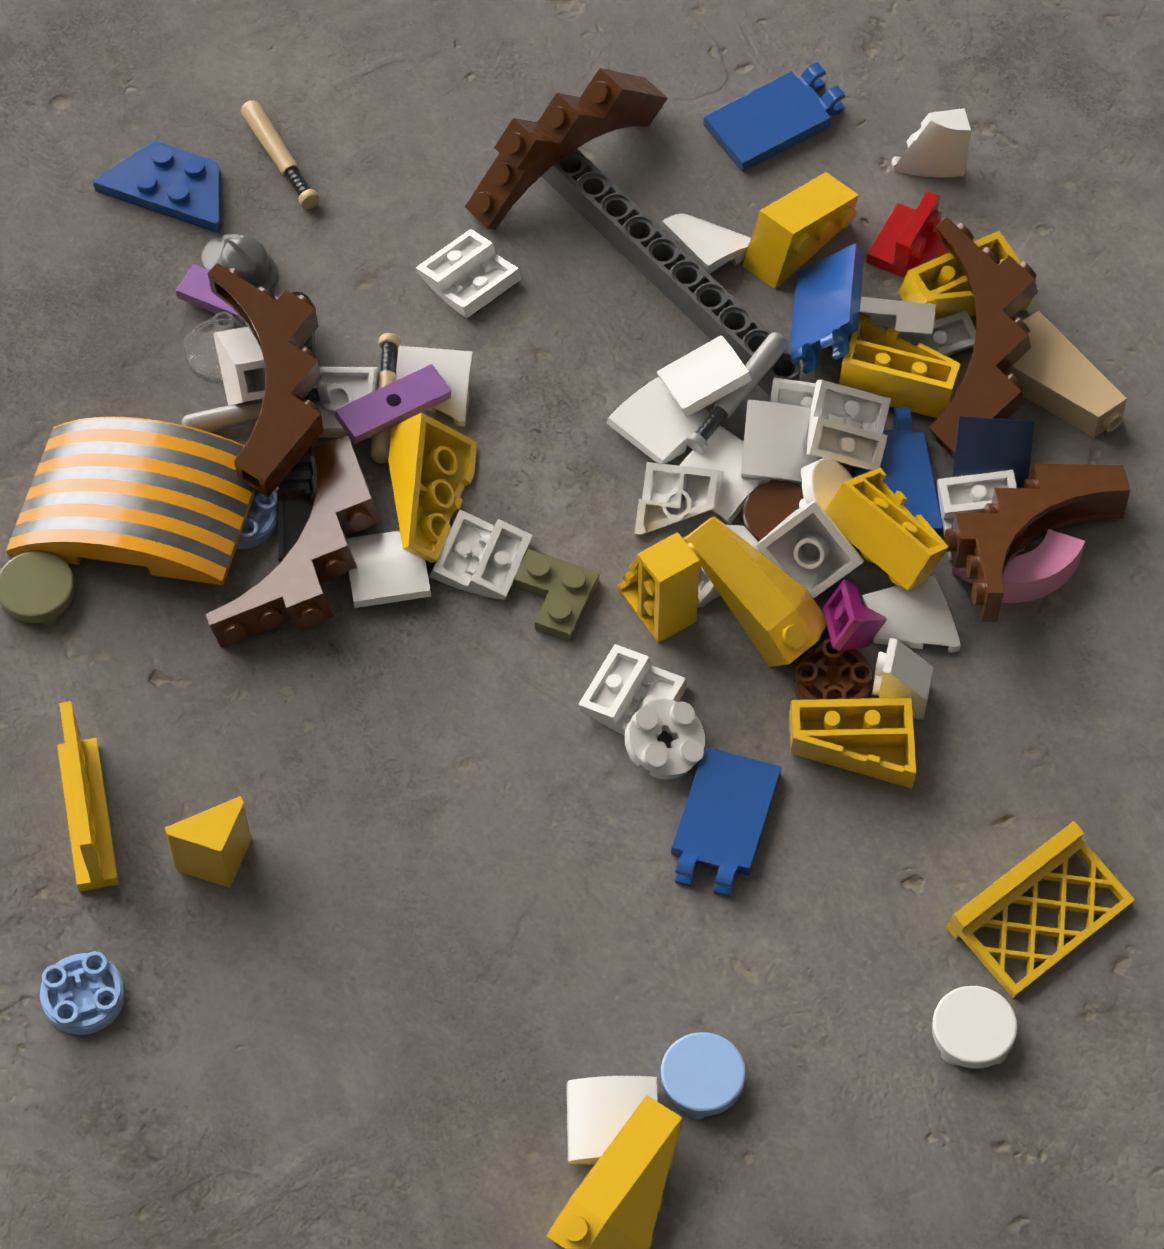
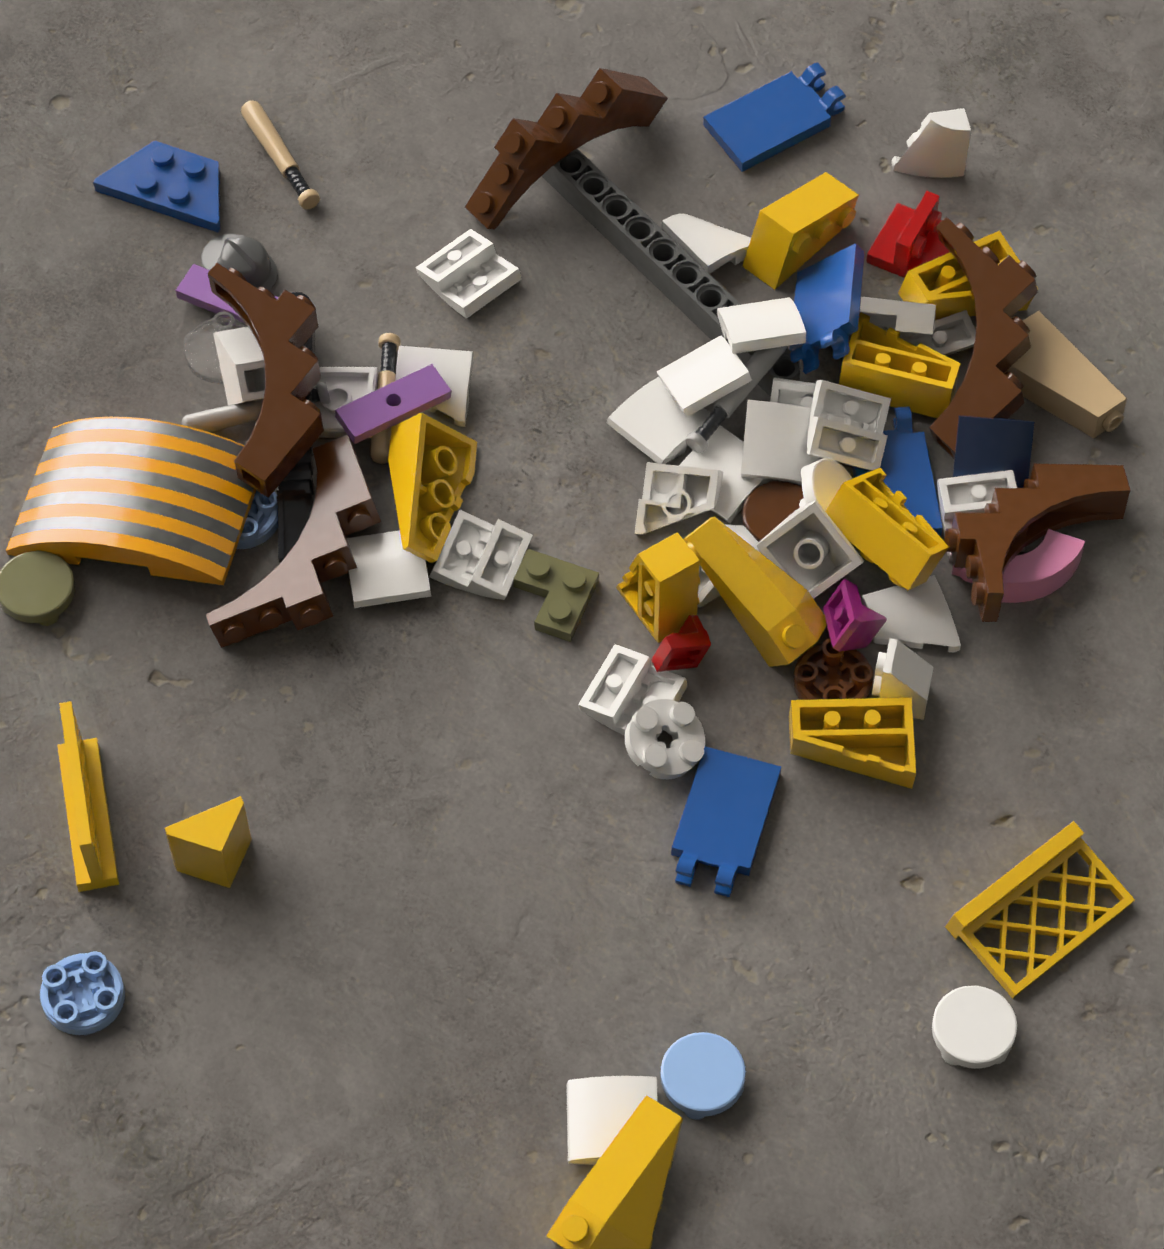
(683, 648): none -> red bracket
(762, 325): none -> white slope

